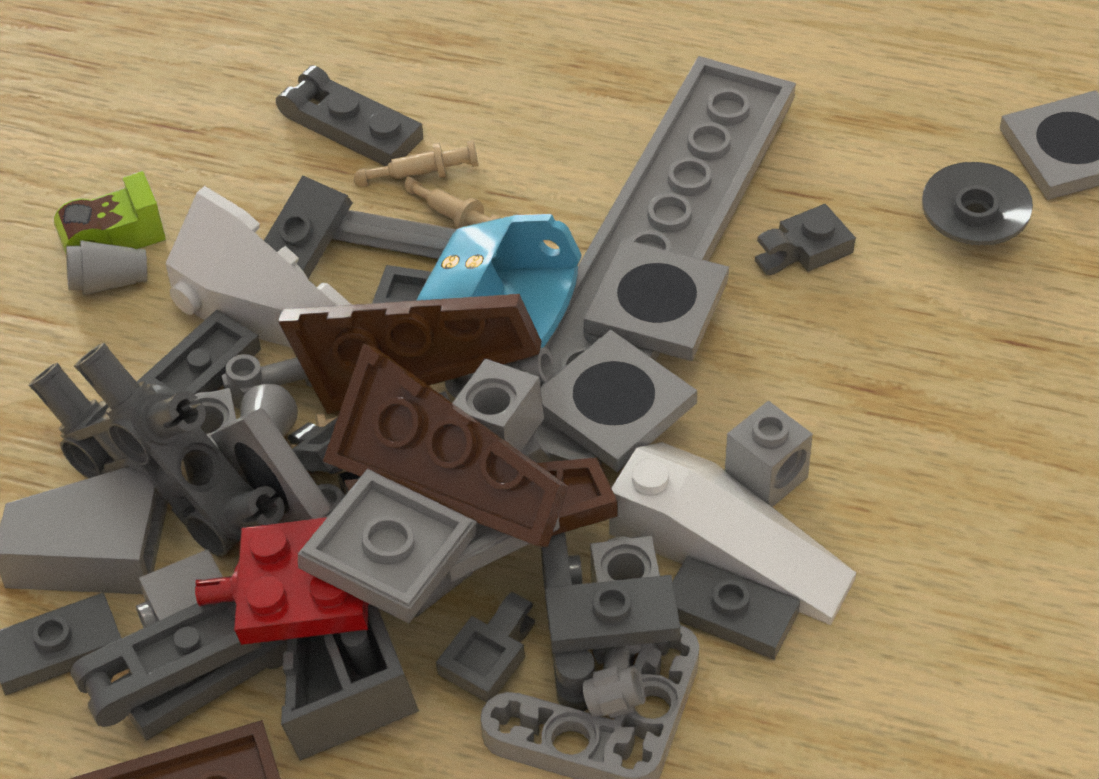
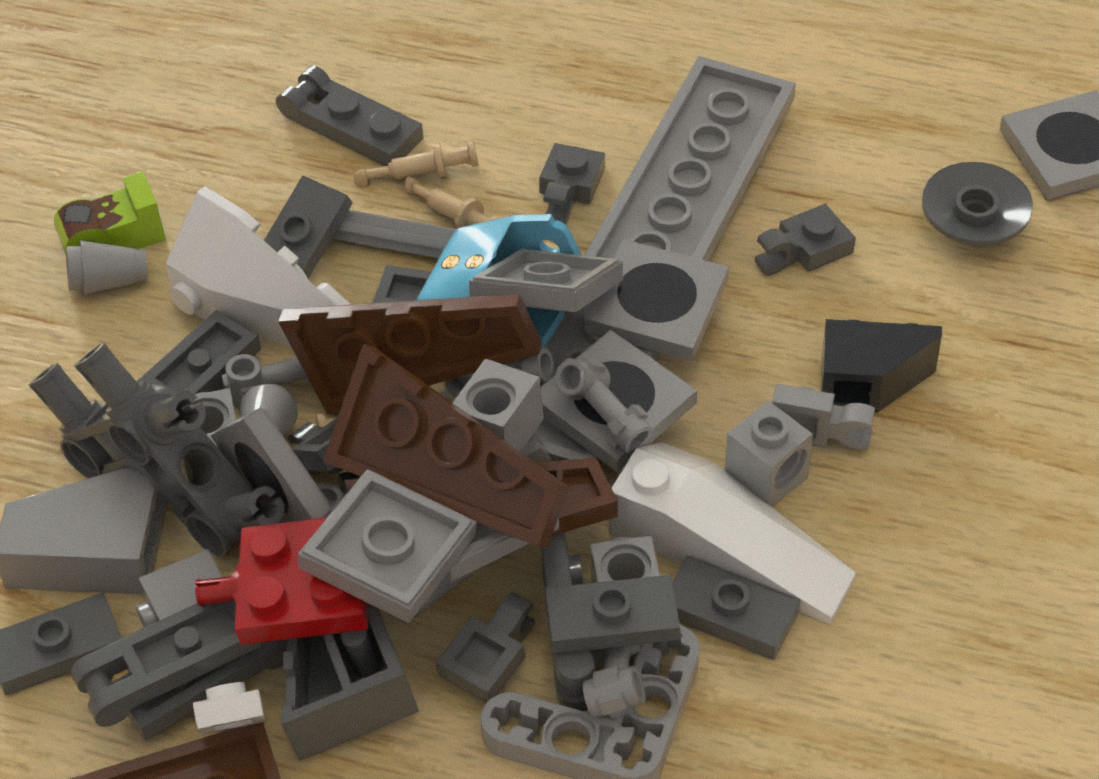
(228, 708): none -> white plate
(549, 279): none -> light grey tile
(569, 176): none -> dark grey plate
(591, 381): none -> light grey bar
(817, 414): none -> light grey plate
(876, 360): none -> black slope

